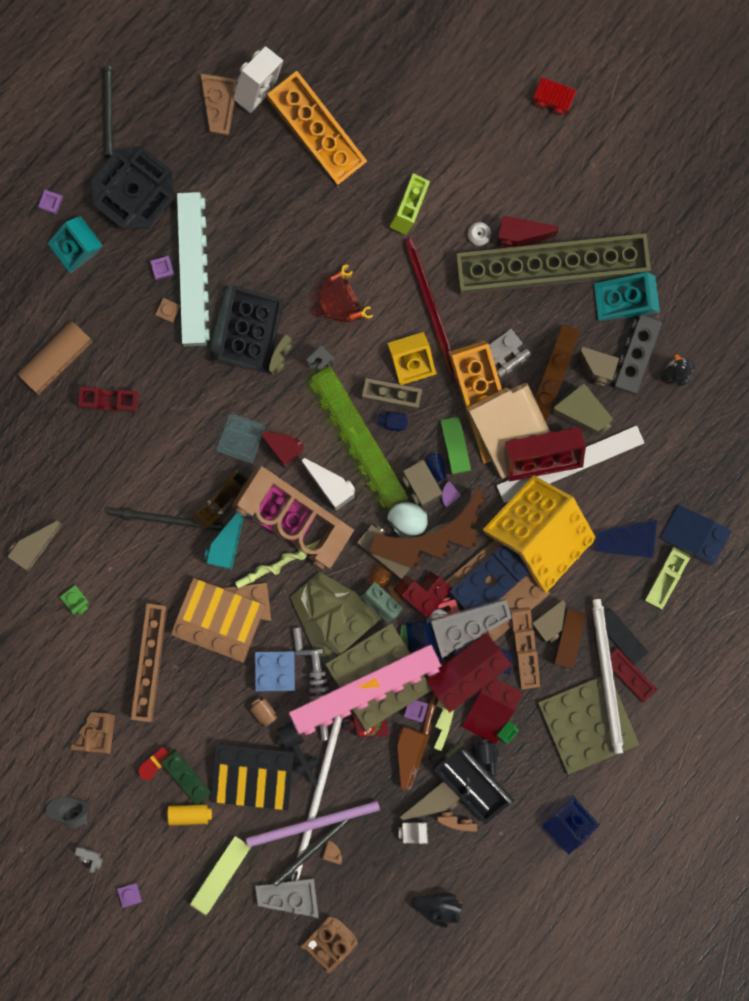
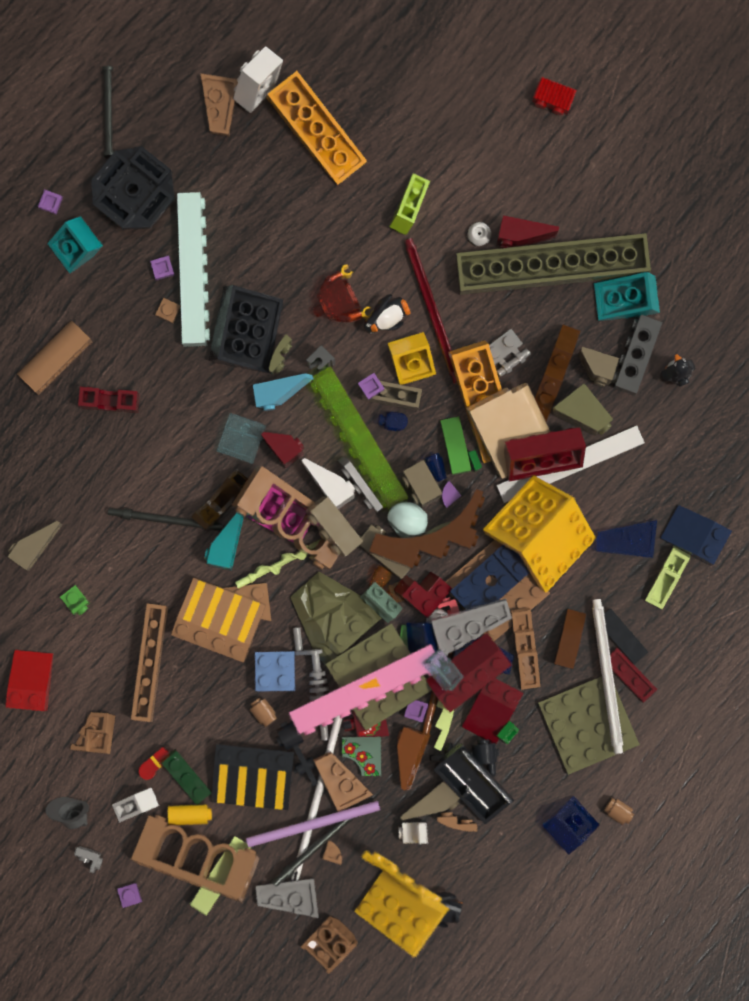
(30, 681): none -> red slope
(135, 805): none -> white slope
(151, 841): none -> medium nougat fence
(278, 391): none -> medium azure slope
(333, 526): none -> dark tan brick
(340, 782): none -> medium nougat wing
(359, 484): none -> light grey wing
(365, 752): none -> sand green tile
(371, 386): none -> medium lavender plate
(387, 315): none -> animal
(400, 906): none -> yellow bracket
(443, 670): none -> clear light blue slope
(475, 462): none -> green tile
(550, 623): dark tan slope -> none
(619, 811): none -> medium nougat brick

